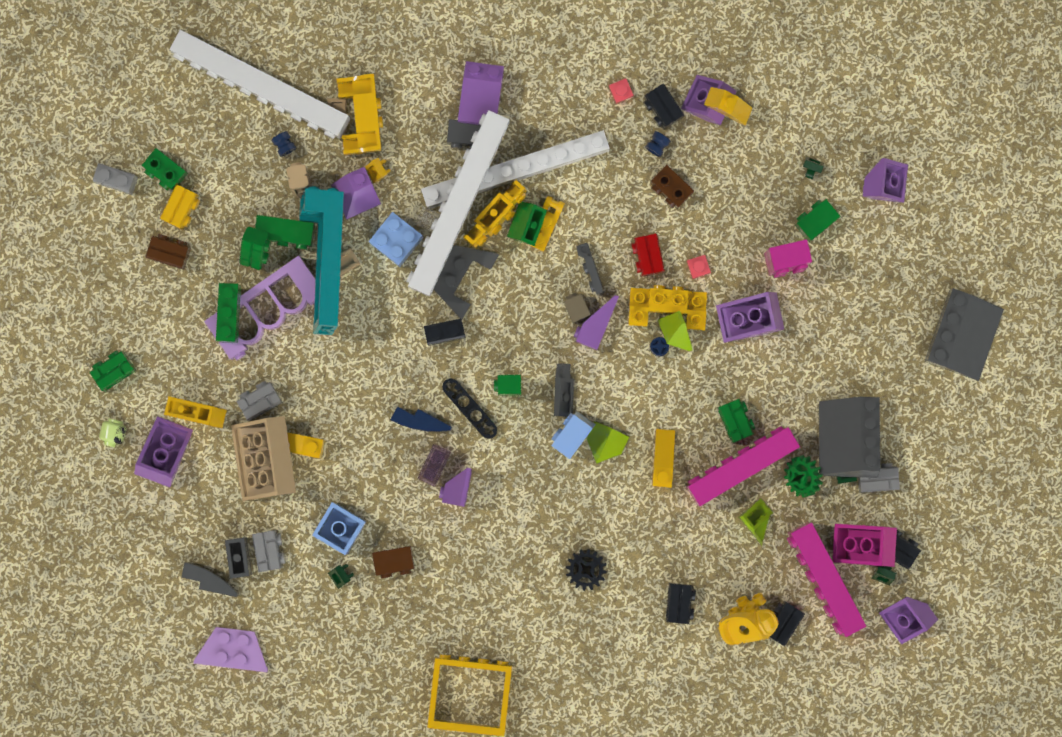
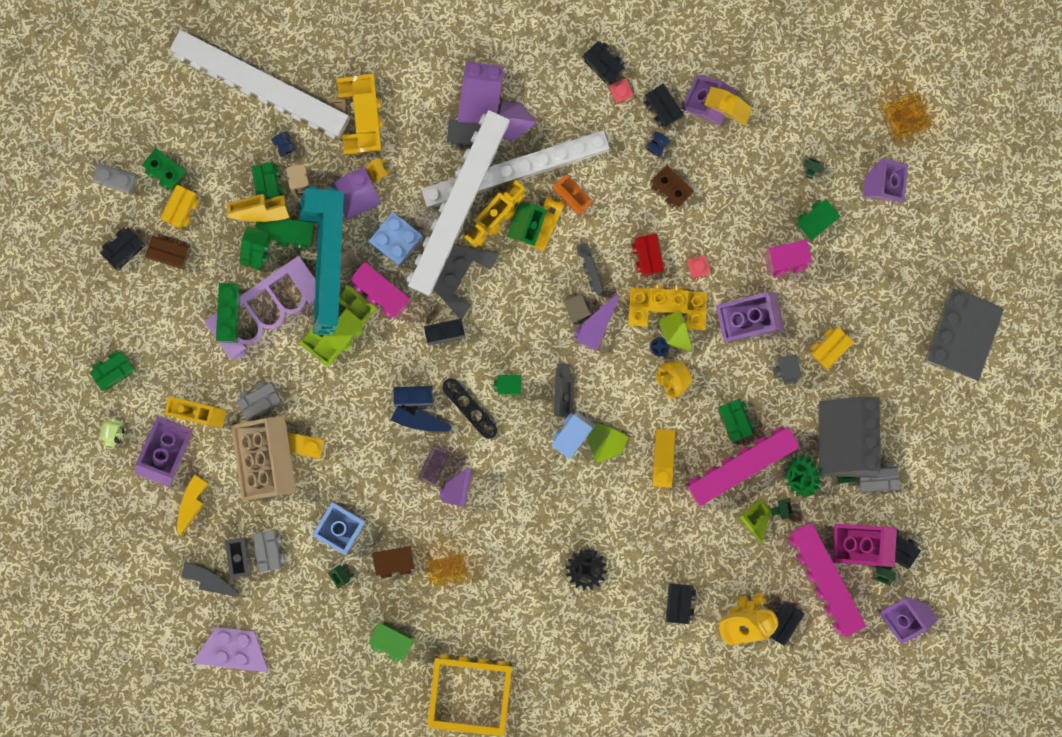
(122, 248): none -> black brick
(190, 503): none -> yellow slope
(259, 209): none -> yellow slope
(266, 180): none -> green brick
(350, 325): none -> lime bracket
(379, 291): none -> dark pink brick
(391, 641): none -> bright green brick
(413, 396): none -> dark blue brick
(447, 569): none -> clear yellow brick
(519, 119): none -> medium lavender slope
(572, 194): none -> orange hinge
(603, 62): none -> black brick
(674, 378): none -> yellow cone
(784, 509): none -> dark green tile
(787, 369): none -> dark grey brick
(831, 348): none -> yellow brick
(905, 117): none -> clear yellow brick

